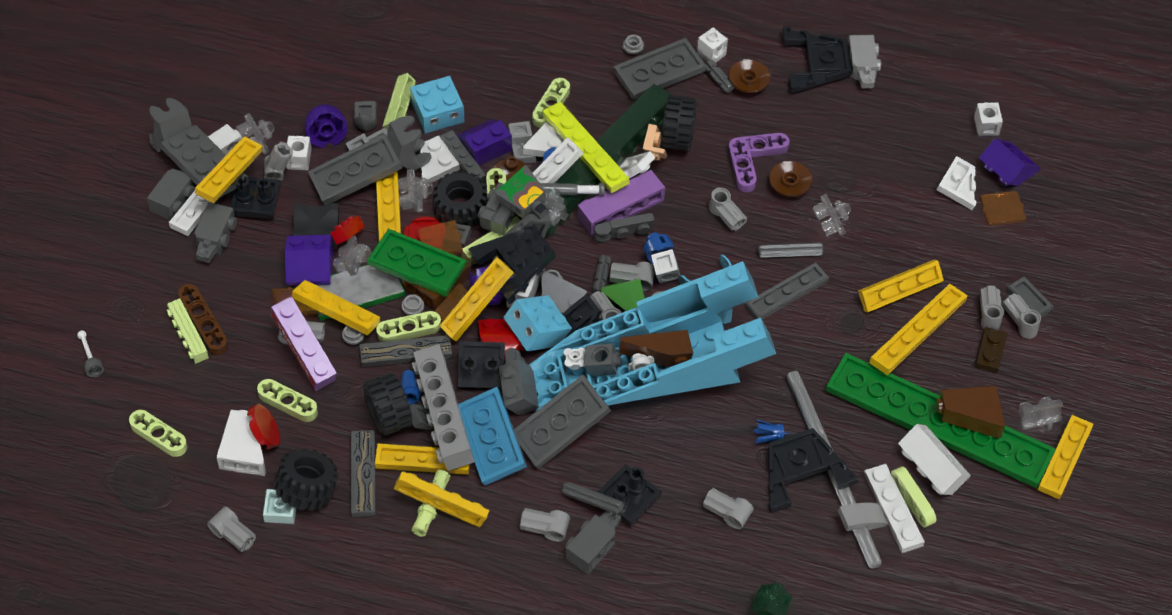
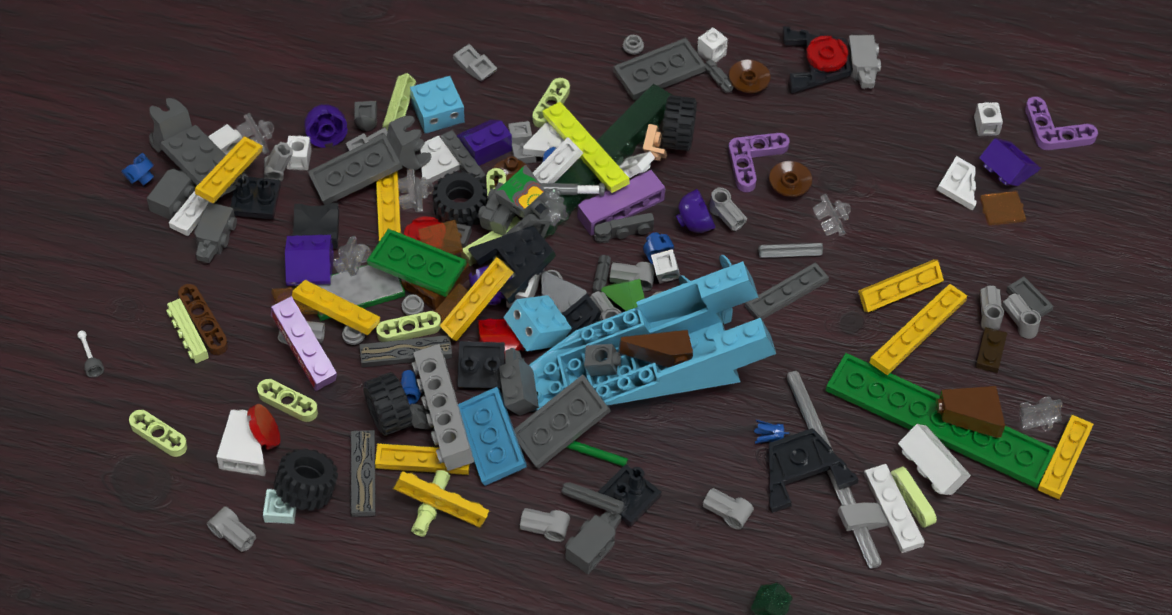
(139, 170): none -> blue piece
(347, 229): red piece -> none
(473, 63): none -> light grey slope
(574, 363): white plate -> none
(598, 453): none -> green bar
(640, 361): white plate -> none
(695, 213): none -> dark purple cylinder
(827, 53): none -> red tile
(1049, 132): none -> medium lavender beam

